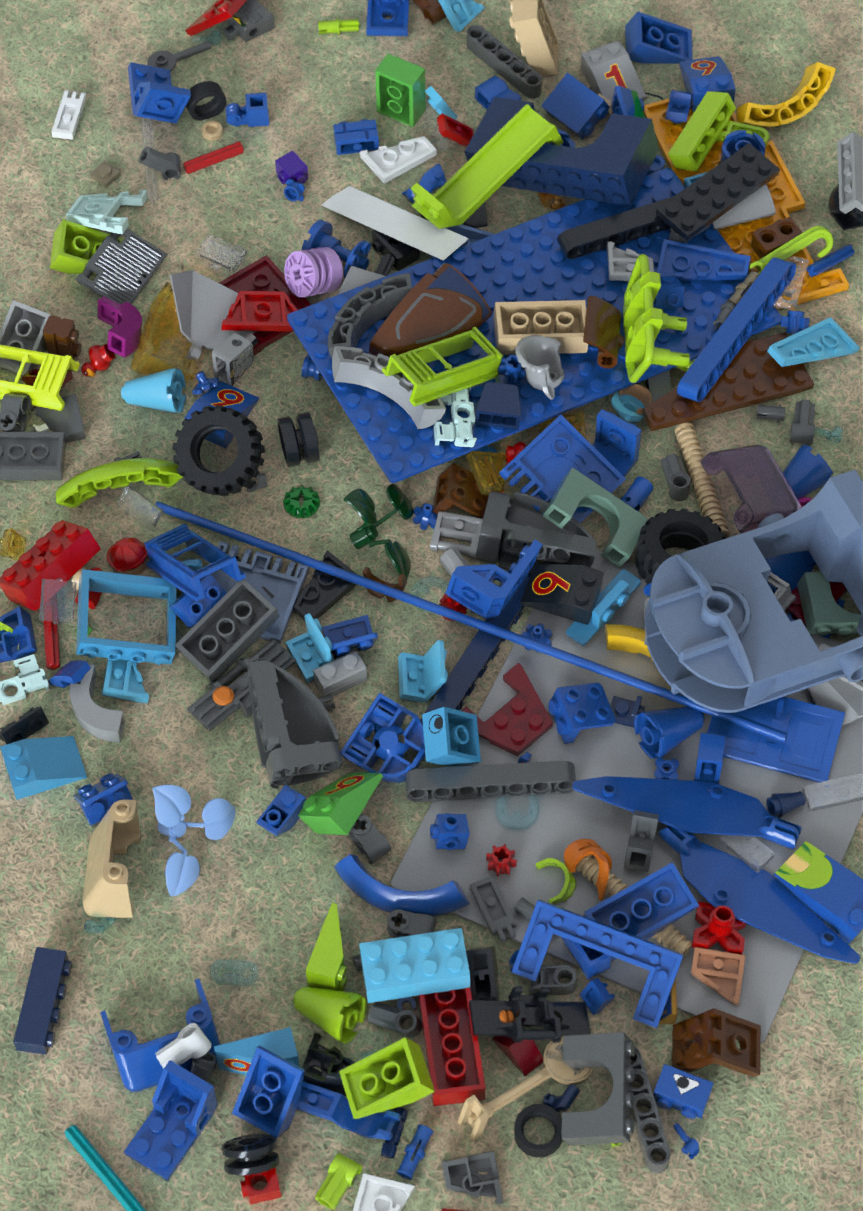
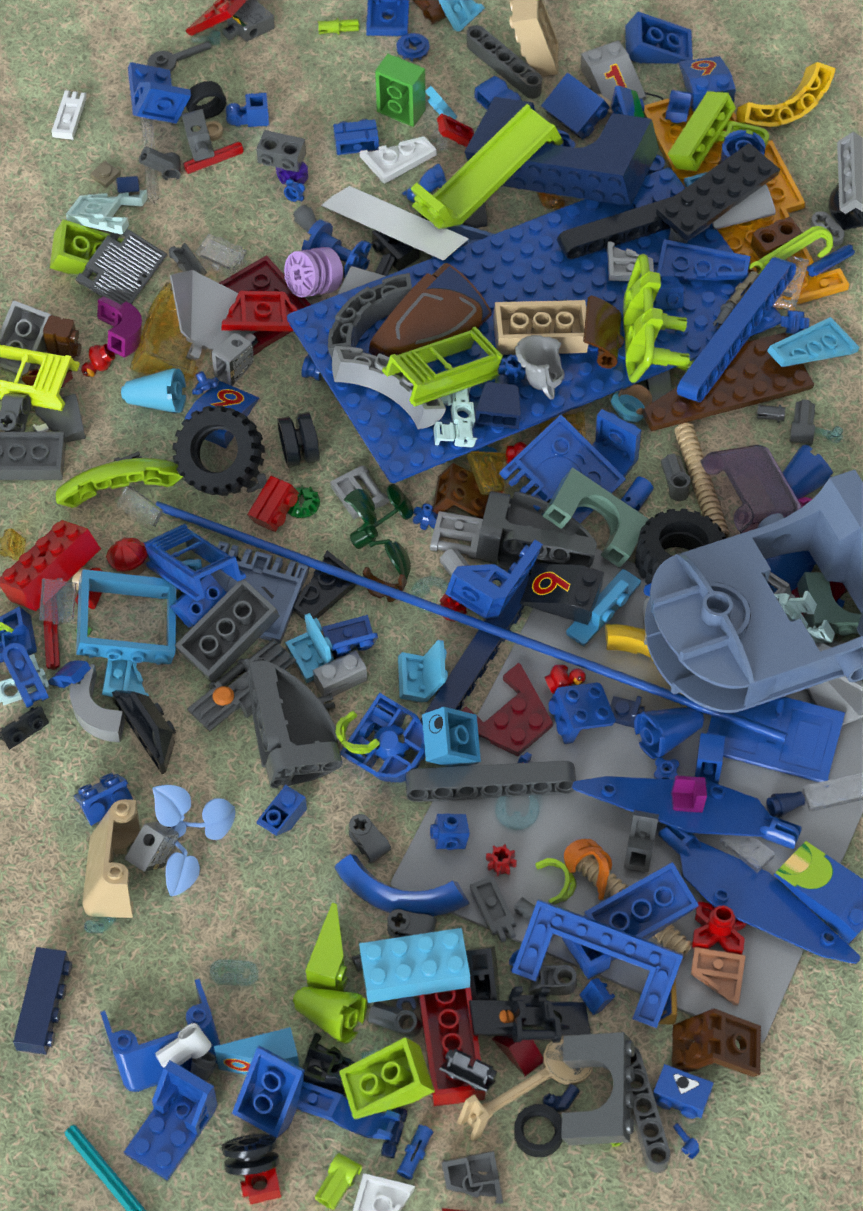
(24, 673): none -> blue plate
(42, 764): dark azure slope -> none
(128, 184): none -> dark blue slope
(148, 725): none -> black wedge
(152, 846): none -> light grey torso
(186, 259): none -> dark grey hinge
(199, 141): none -> dark grey torso
(273, 504): none -> red brick
(281, 151): none -> dark grey brick
(304, 217): none -> dark grey cone
(340, 803): bright green slope -> none
(341, 728): none -> lime helmet
(346, 483): none -> light grey plate
(417, 40): none -> blue gear
(479, 1076): none -> black hinge
(538, 633): blue plant -> none
(559, 677): none -> red animal
(689, 794): none -> magenta panel
(796, 606): none -> light aqua piece
(830, 224): none -> light grey beam

